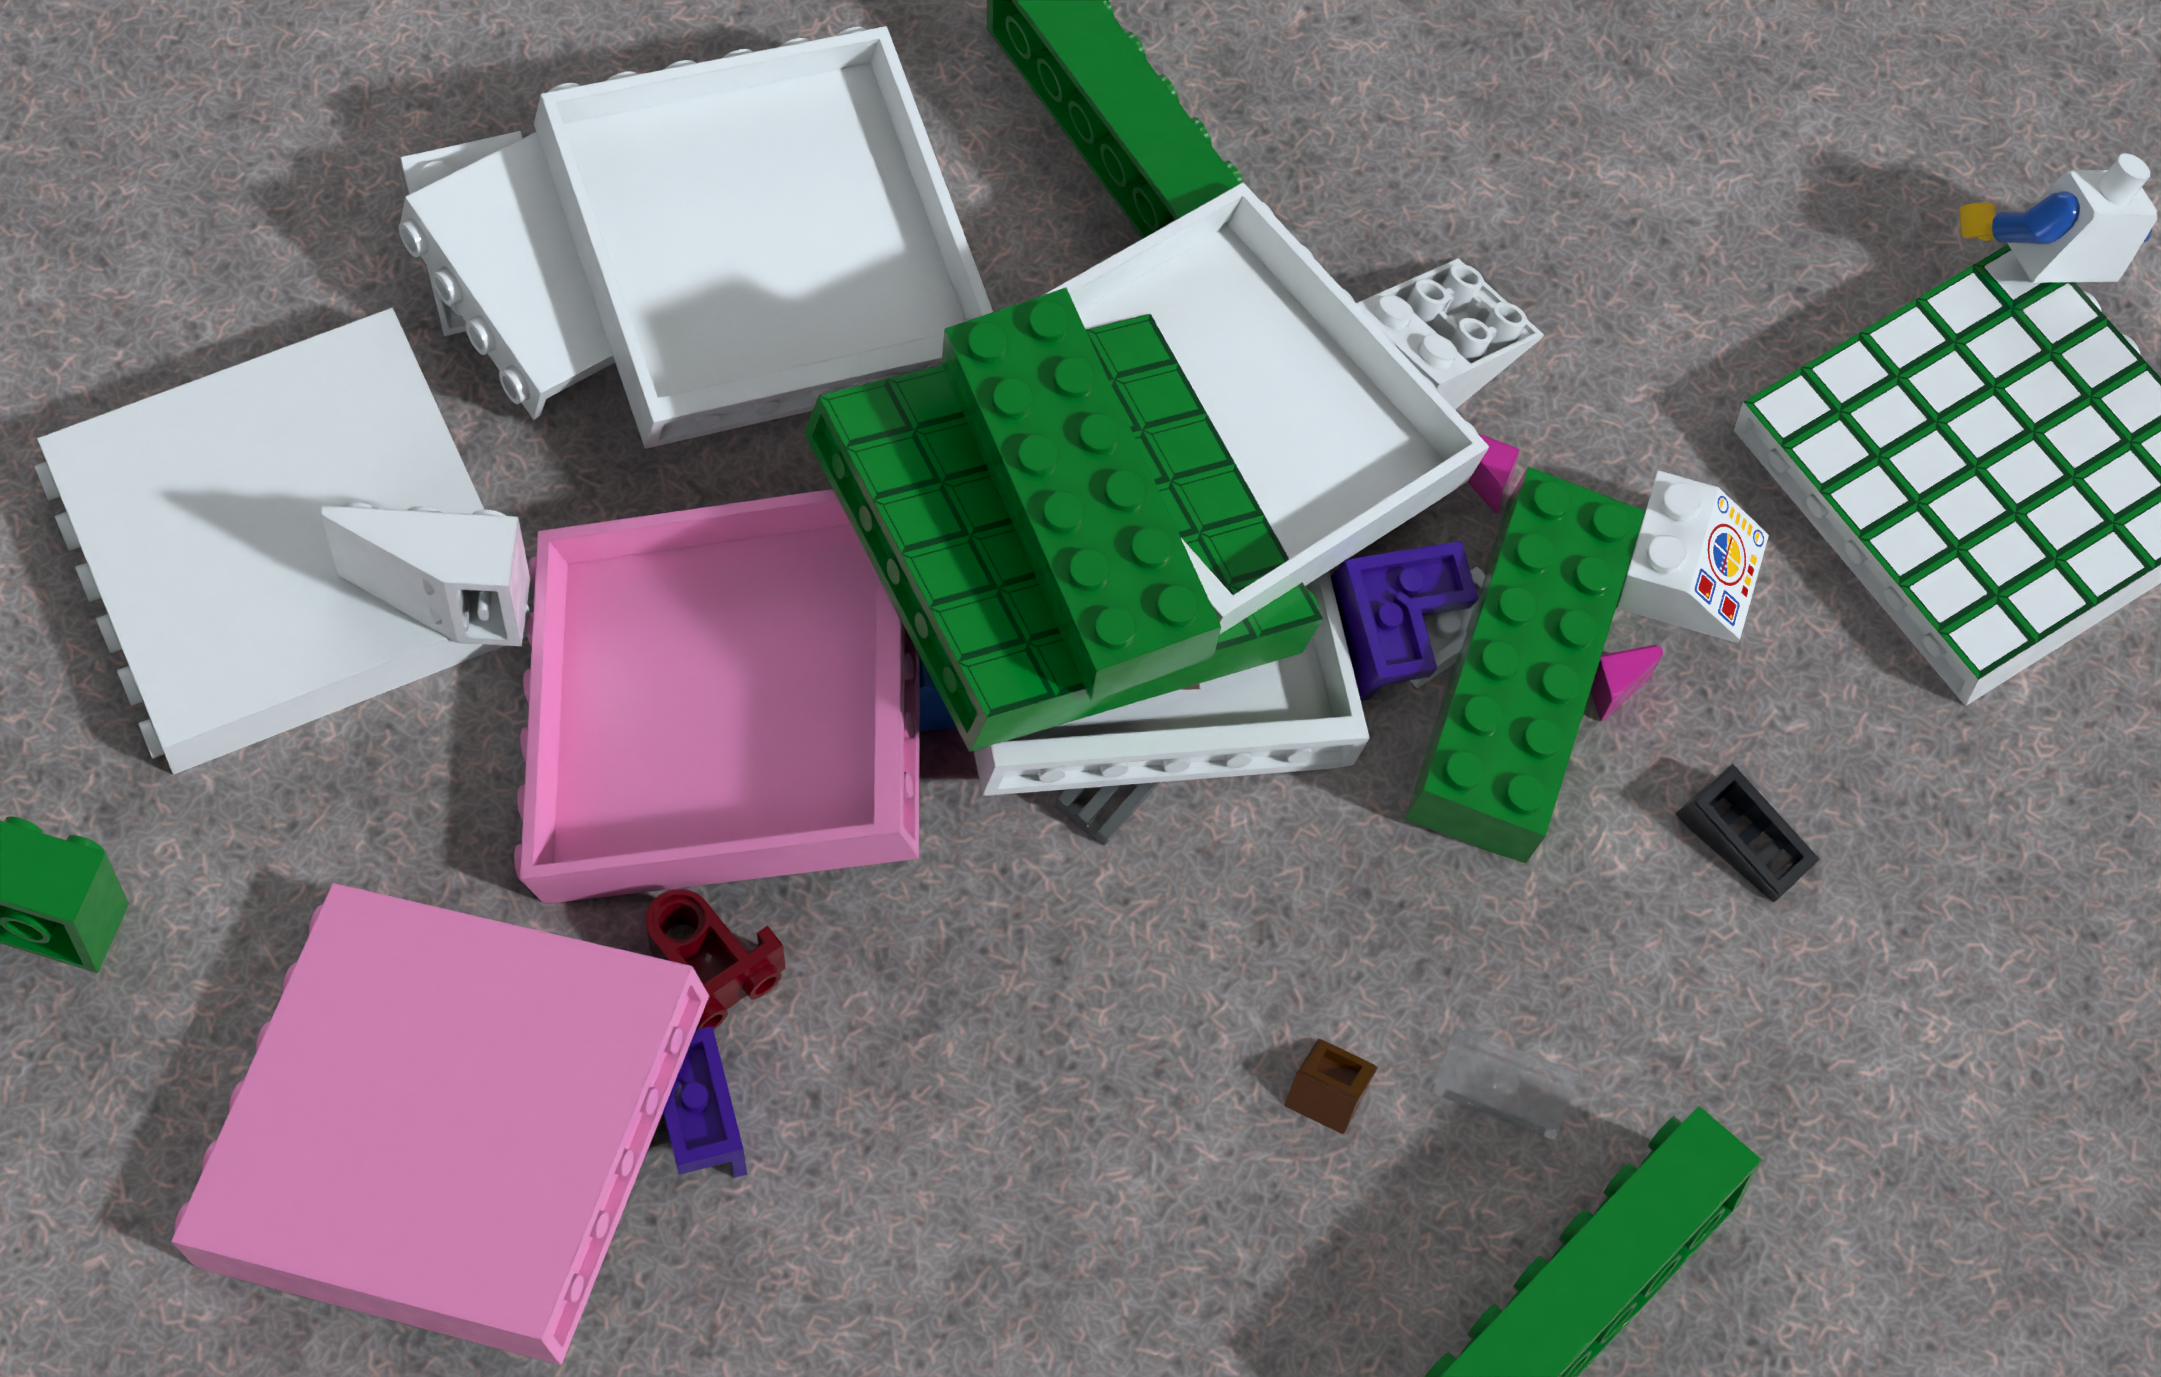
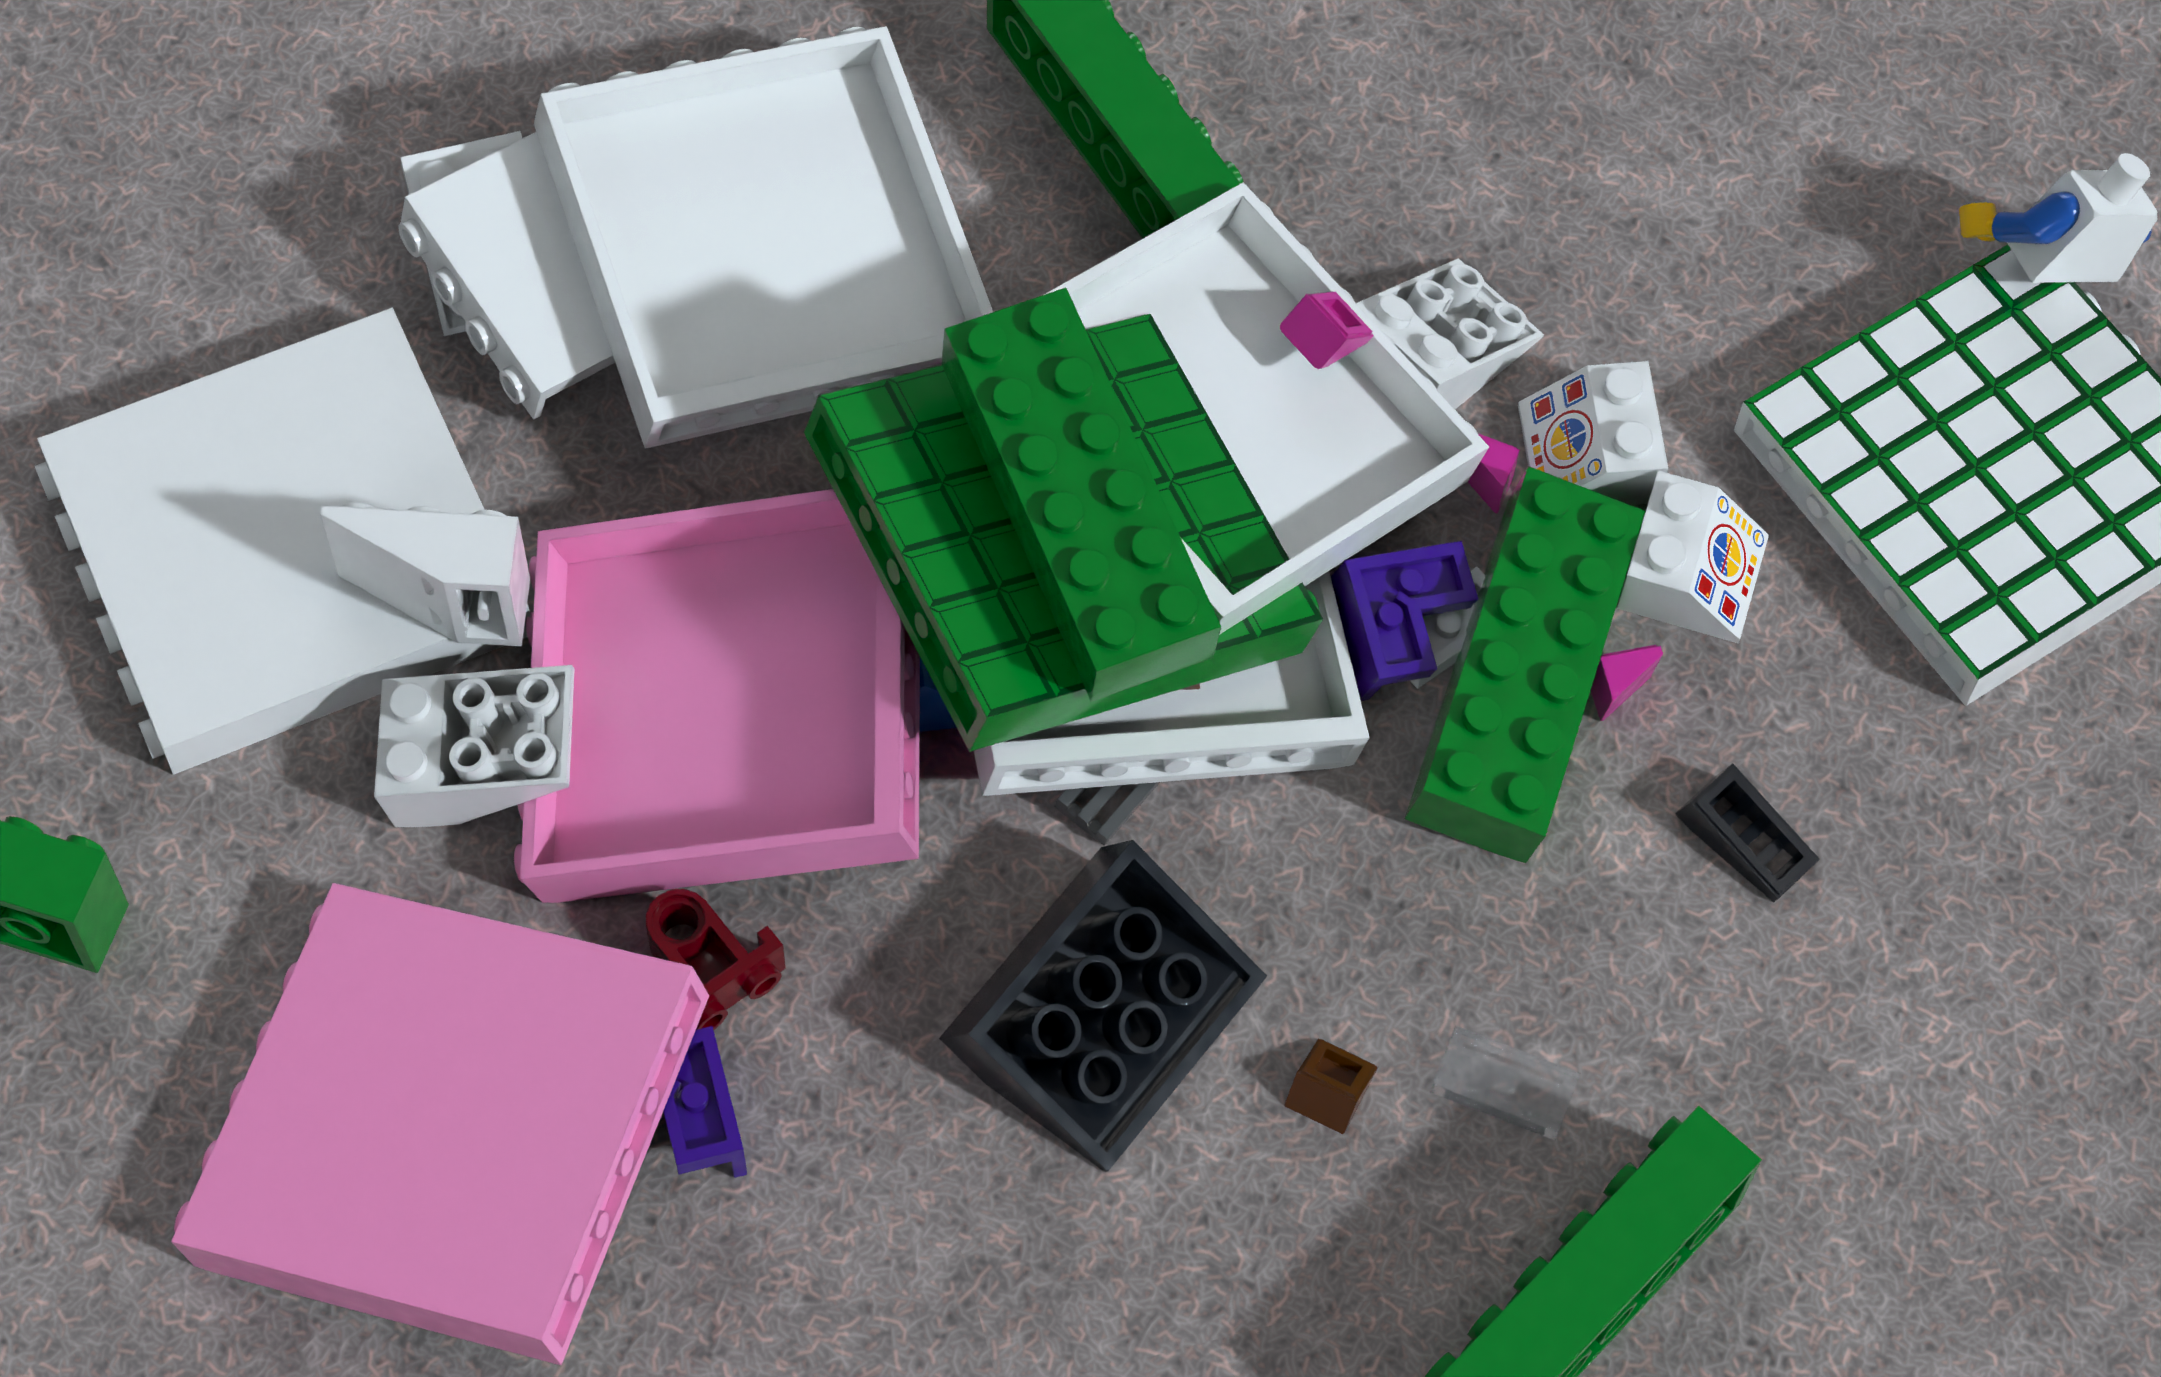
(472, 743): none -> white slope
(1105, 1004): none -> black slope
(1325, 328): none -> dark pink slope
(1598, 430): none -> white slope

